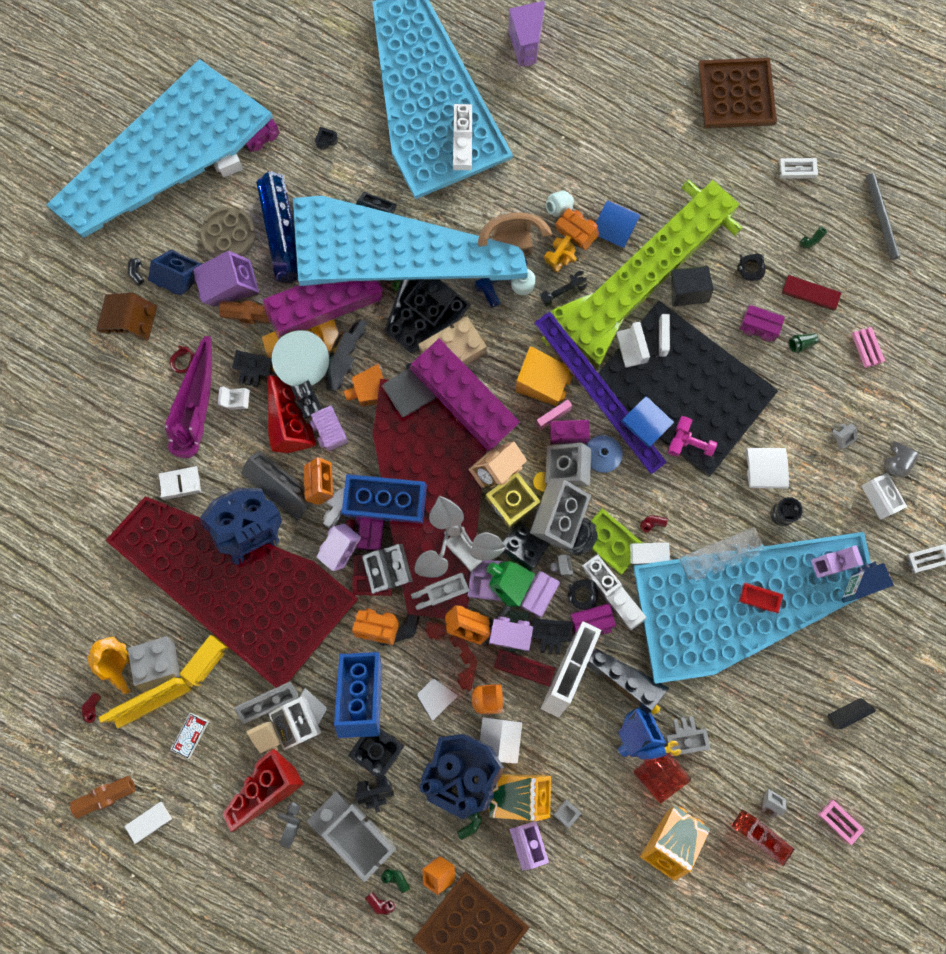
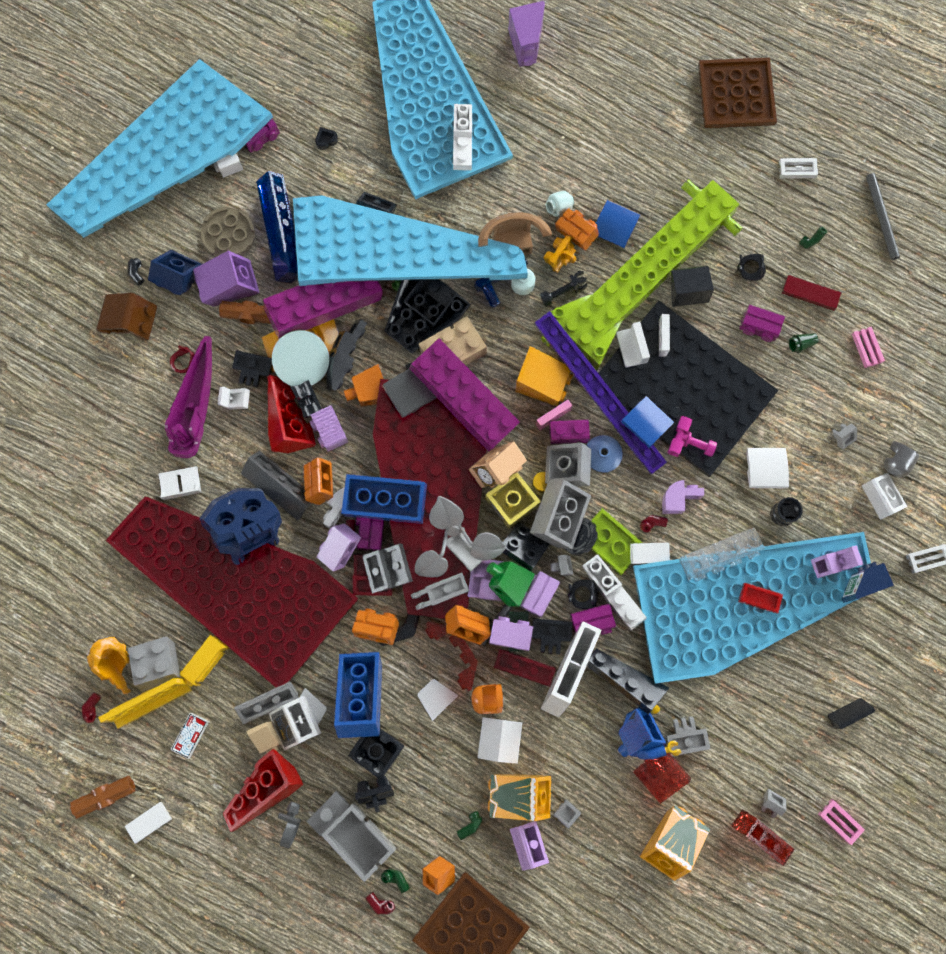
(469, 760): dark blue brick -> none
(674, 497): none -> lavender brick

